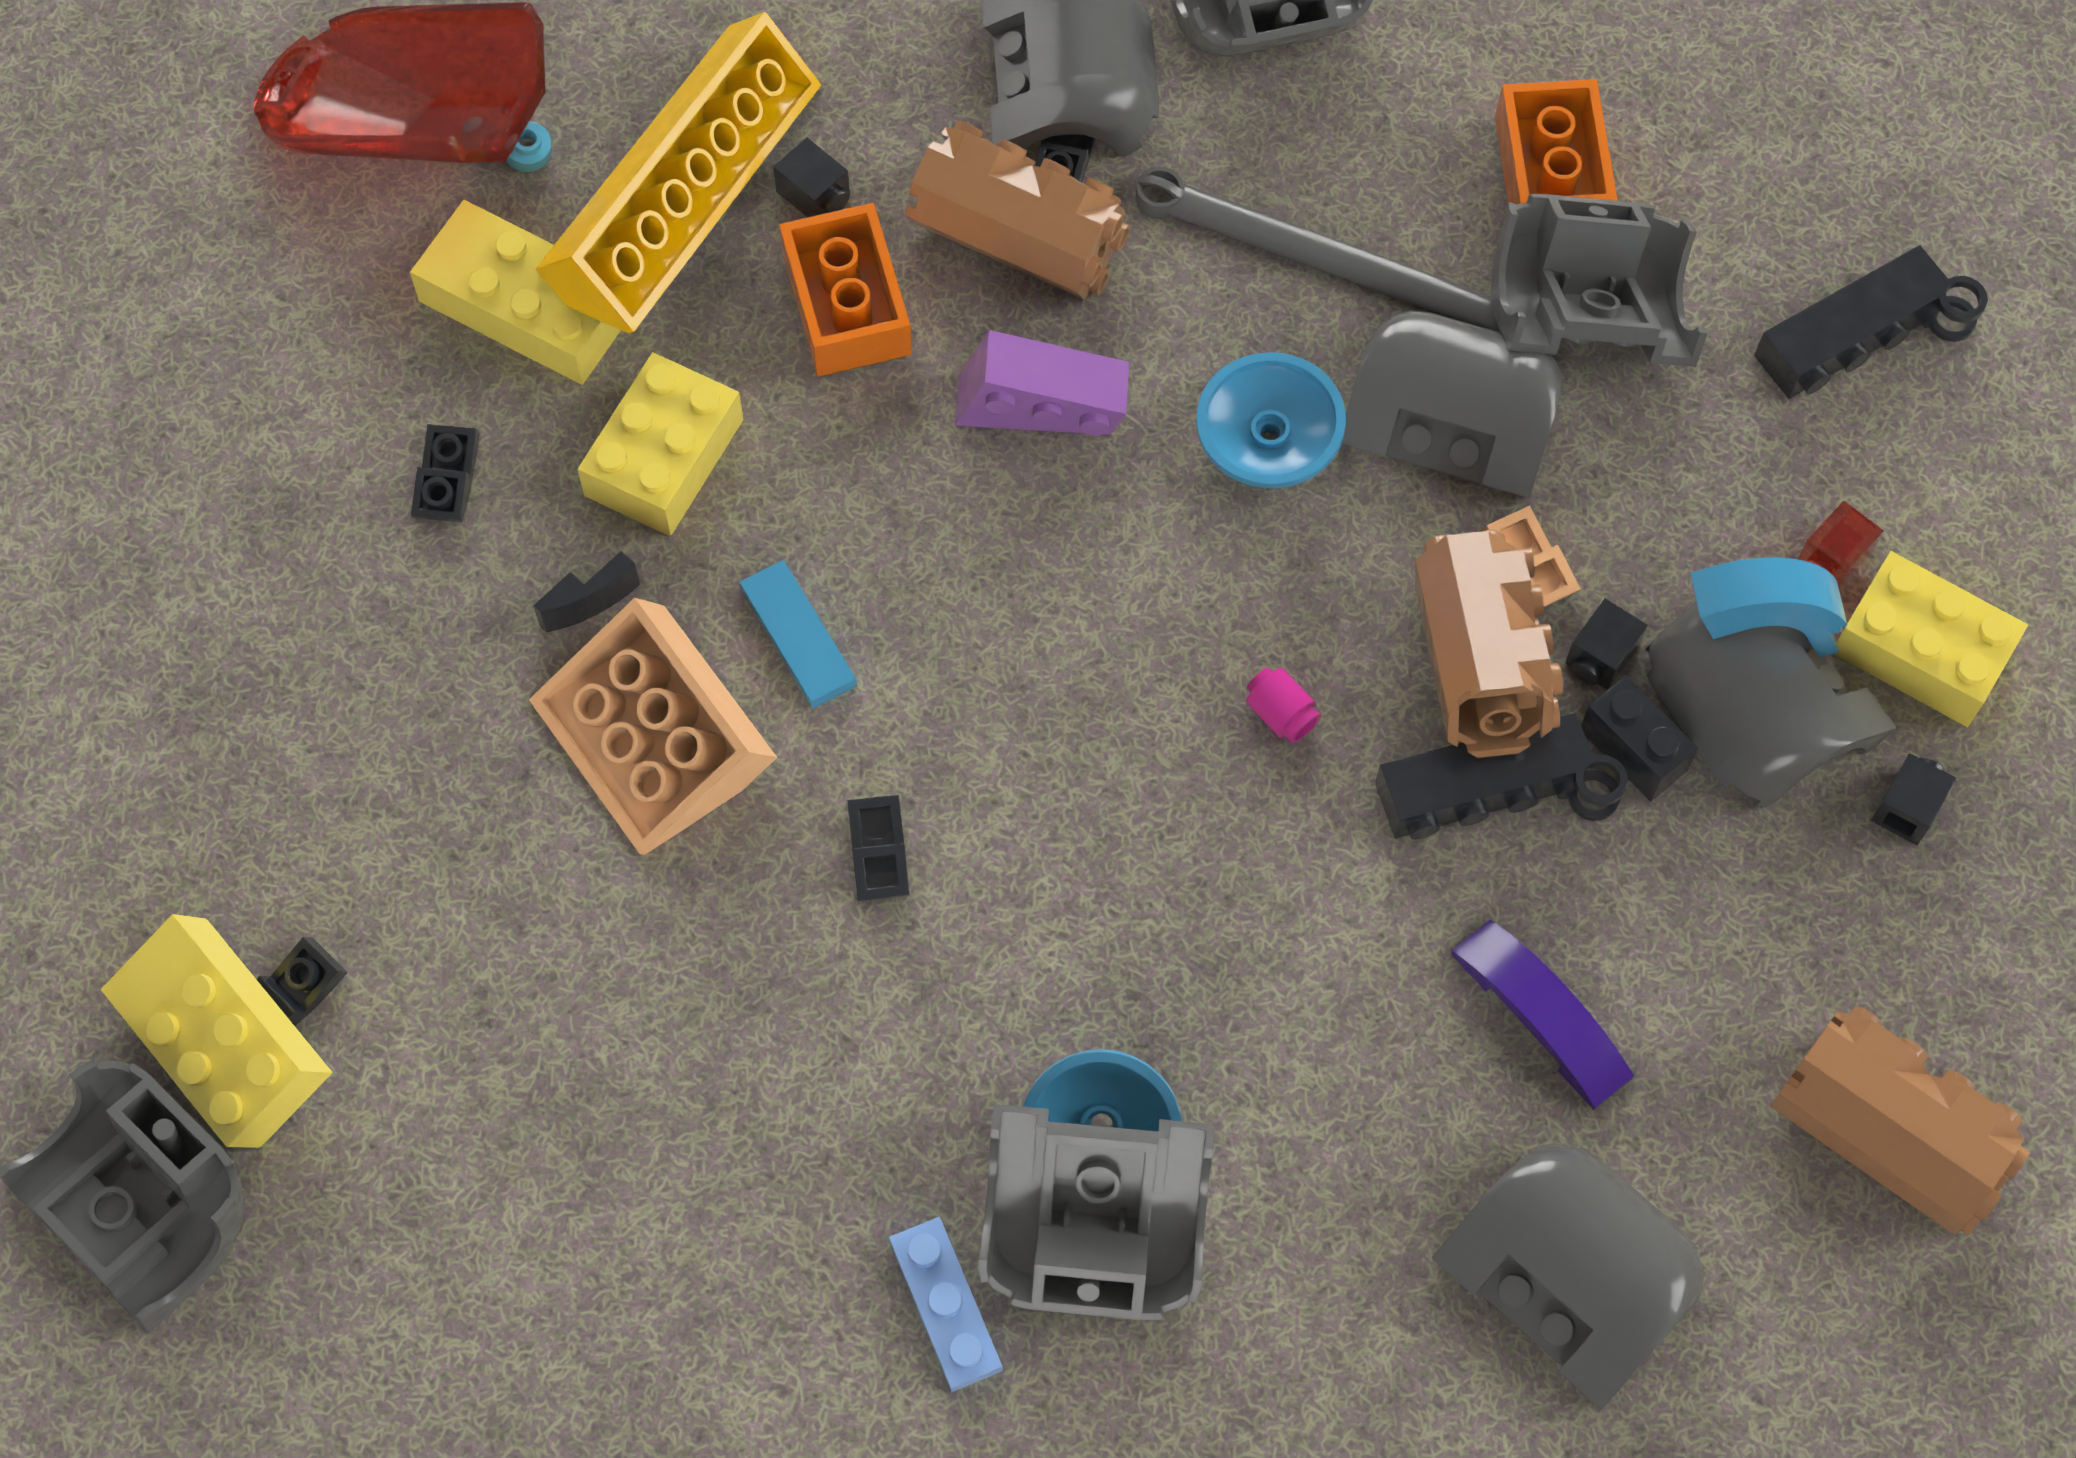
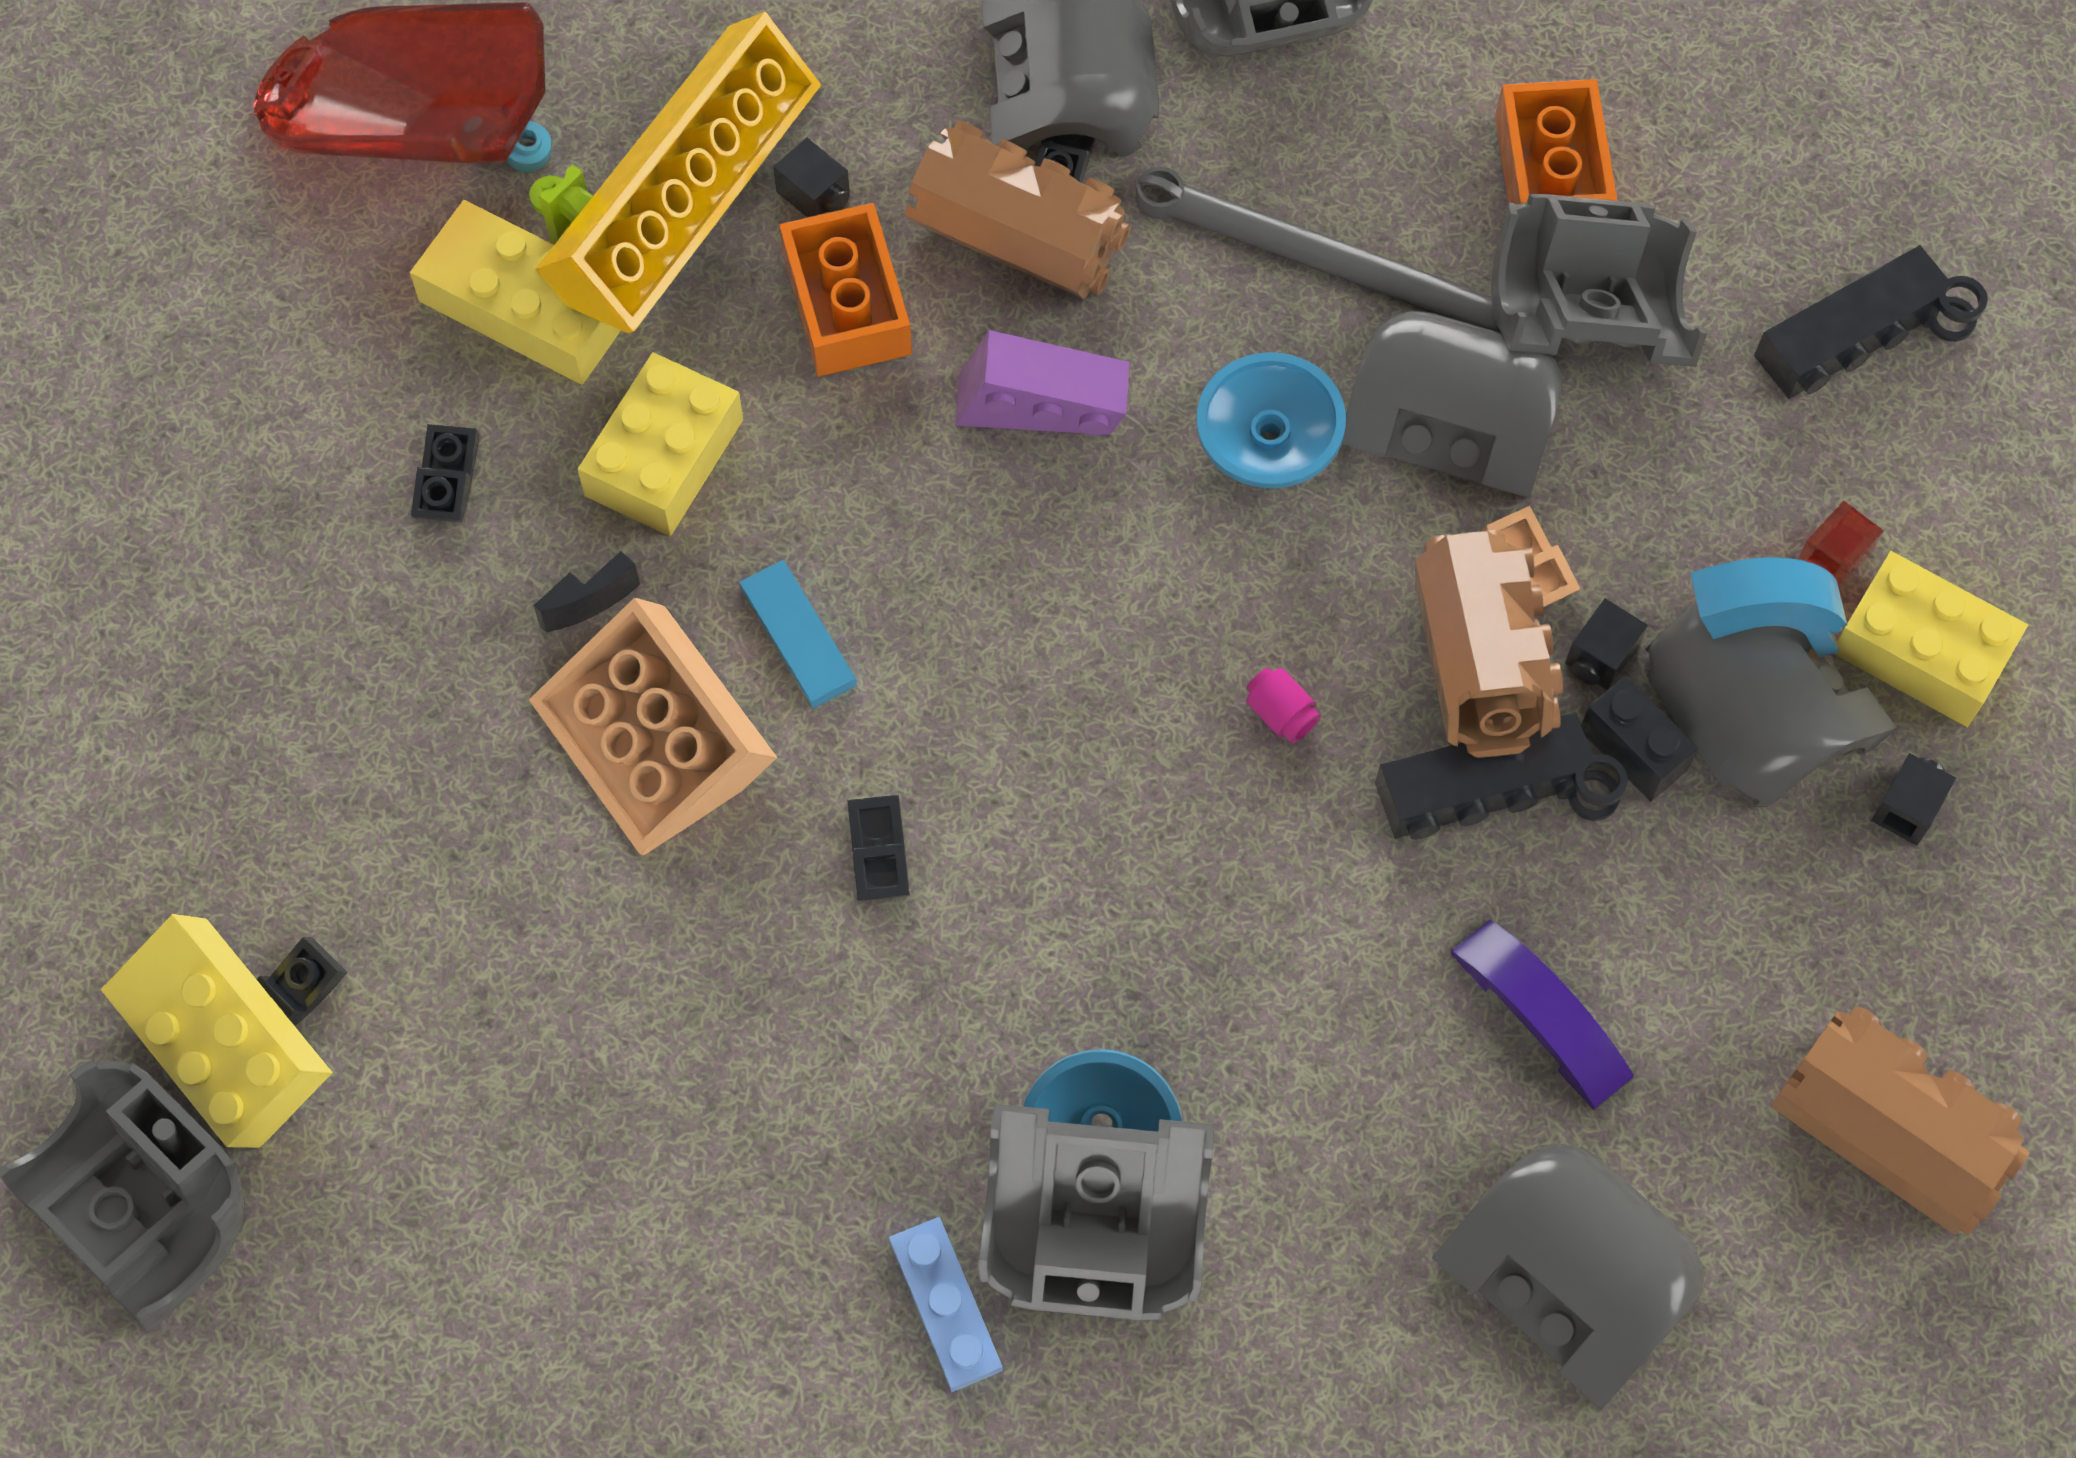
(560, 200): none -> lime hips

